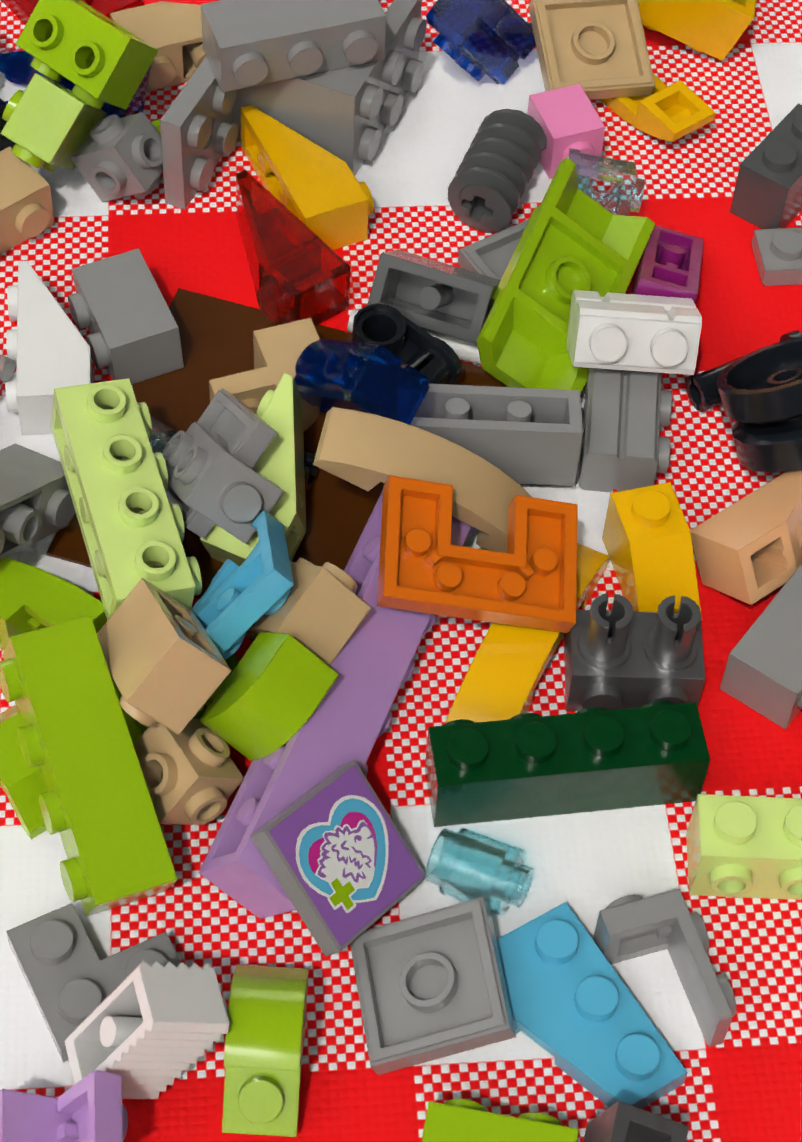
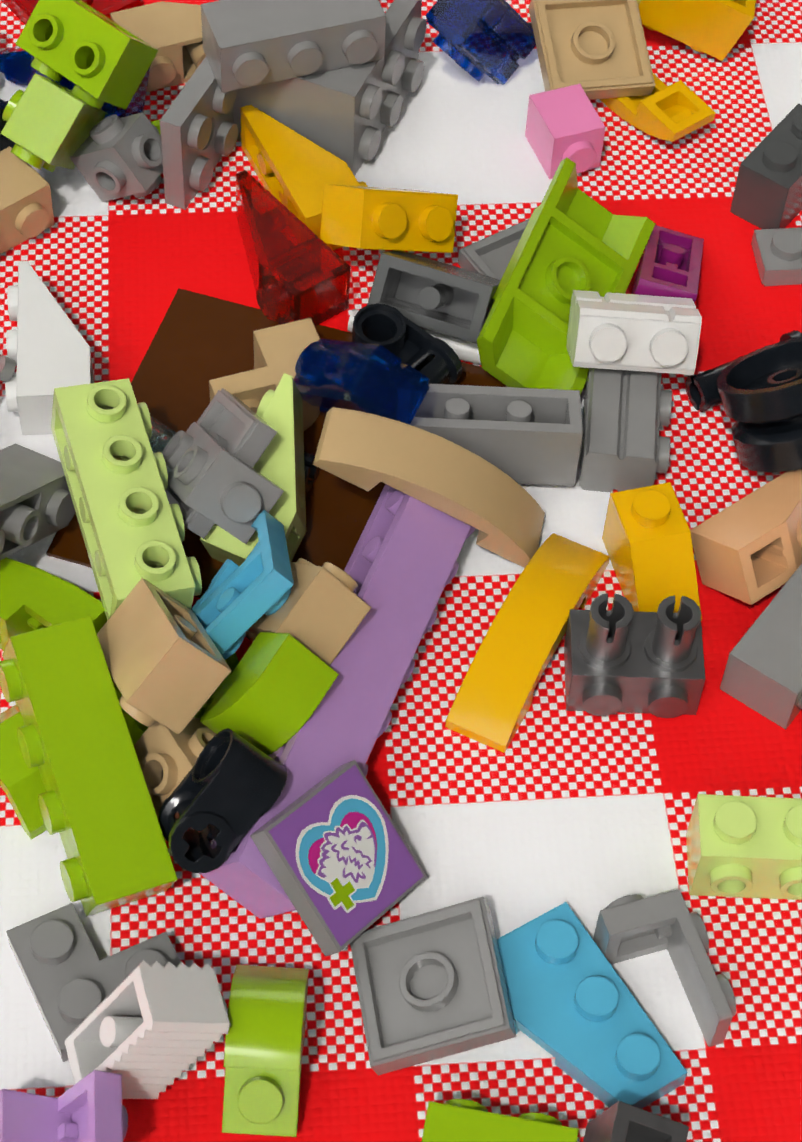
(126, 318): light grey brick -> none
(222, 799): none -> black piece
(388, 218): none -> yellow brick
(426, 574): orange plate -> none
(478, 866): clear light blue brick -> none
(496, 170): dark grey piece -> none
(565, 763): dark green brick -> none
(626, 190): clear light blue brick -> none

